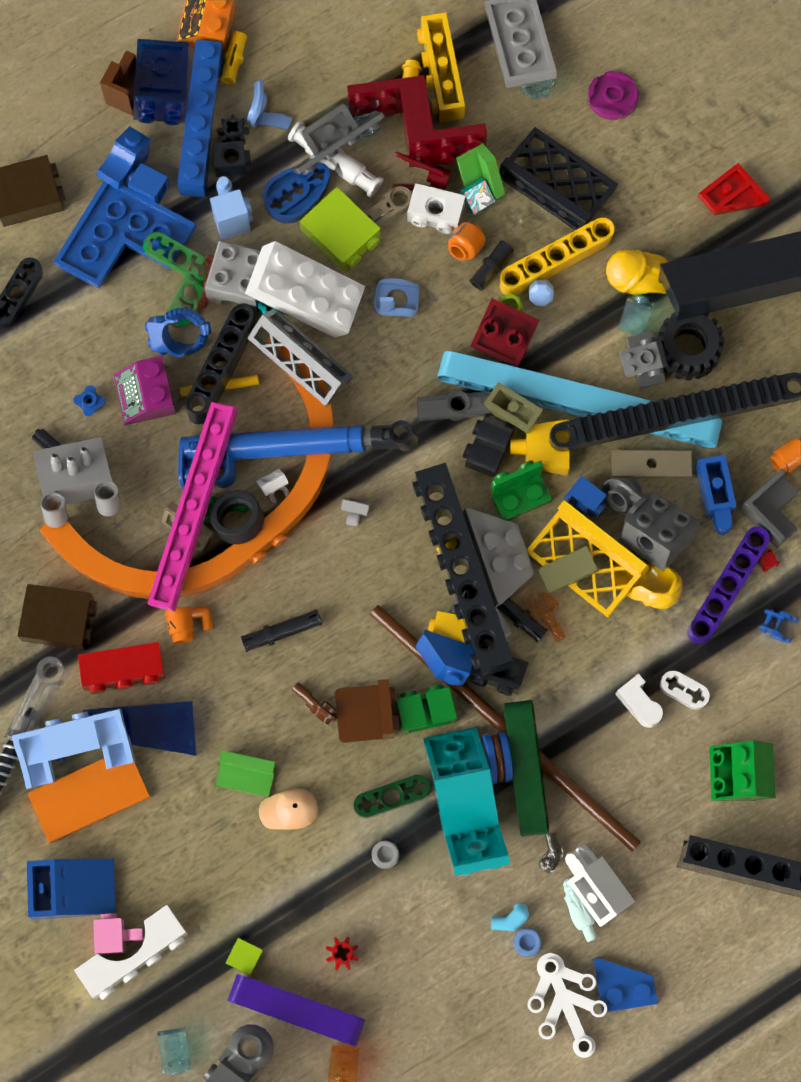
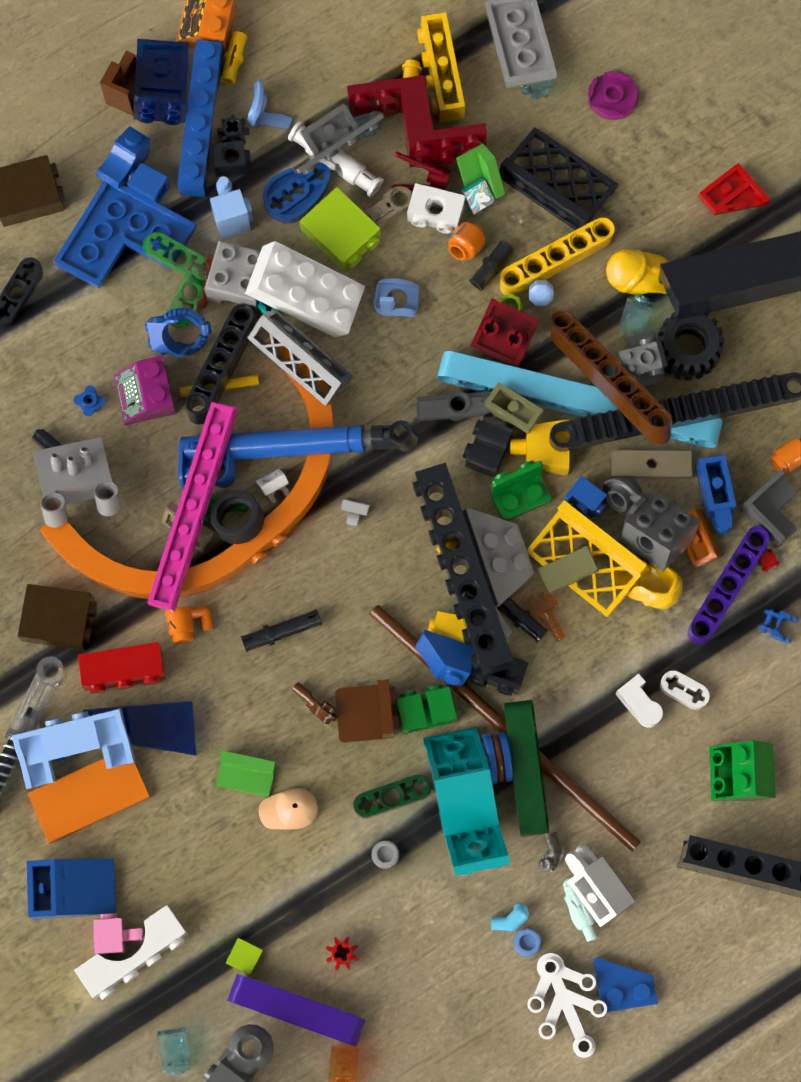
(611, 377): none -> reddish brown beam
(704, 546): none -> orange slope

